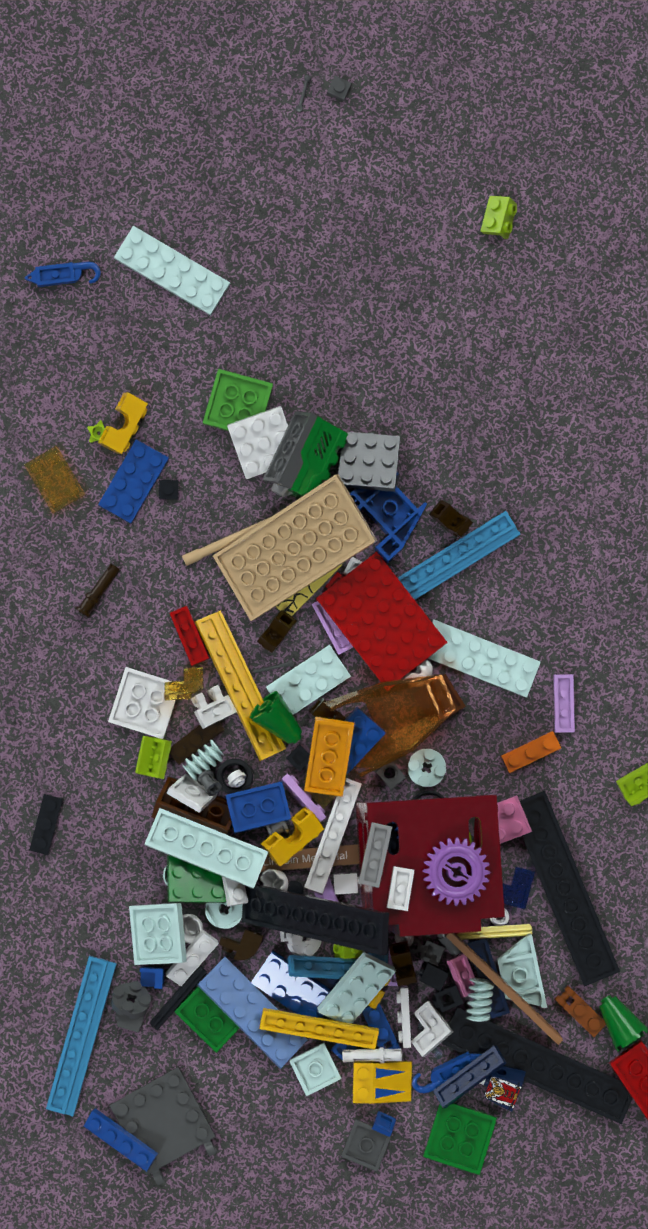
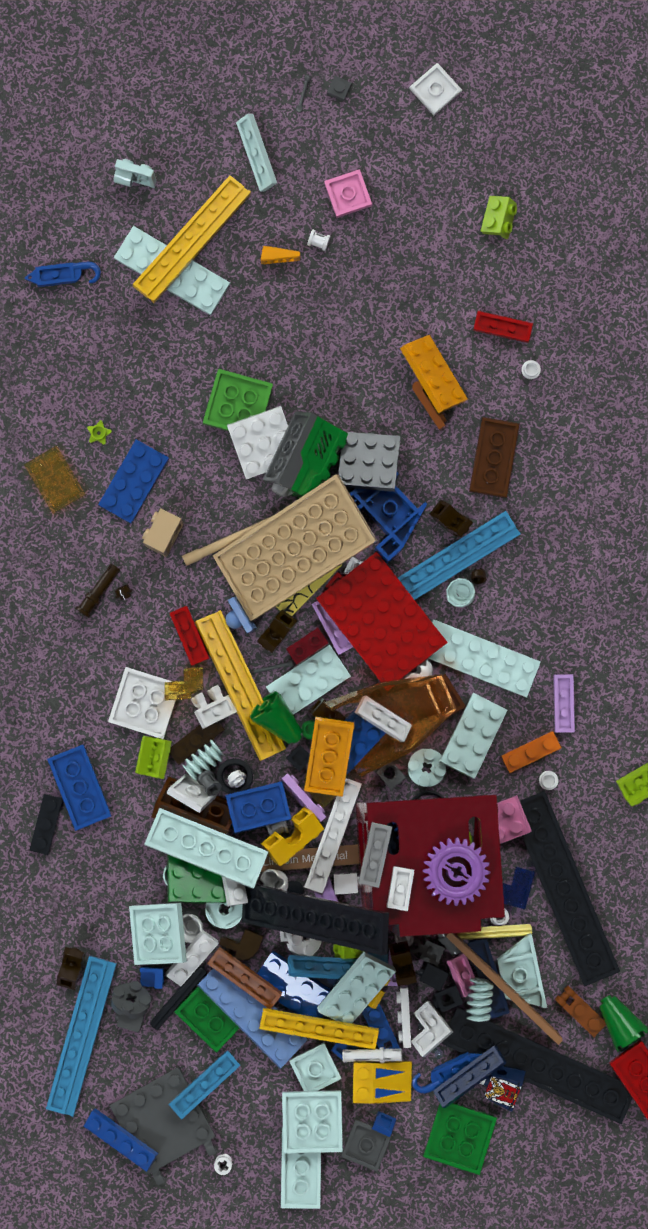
(70, 968): none -> dark brown brick
(79, 787): none -> blue plate
(123, 592): none -> dark brown plate
(128, 172): none -> light aqua plate
(132, 410): yellow arch -> none
(162, 532): none -> tan brick
(168, 489): black plate -> none
(191, 239): none -> yellow plate
(204, 1084): none -> dark azure plate
(225, 1170): none -> white bush
(238, 617): none -> medium blue tile
(244, 978): none -> dark orange plate
(256, 152): none -> light aqua plate
(278, 255): none -> light orange slope
(300, 1180): none -> light aqua plate
(307, 646): none -> dark red brick
(307, 729): none -> green plate
(312, 1121): none -> light aqua plate
(318, 240): none -> white bush
(348, 193): none -> bright pink plate
(383, 719): none -> white plate
(433, 373): none -> light orange plate
(435, 89): none -> white tile
(438, 419): none -> dark orange plate
(464, 589): none -> light aqua hair
(473, 736): none -> light aqua plate
(478, 576): none -> dark brown hinge
(494, 457): none -> reddish brown tile
(503, 326): none -> red plate
(531, 369): none -> white plate
(548, 780): none -> white plate

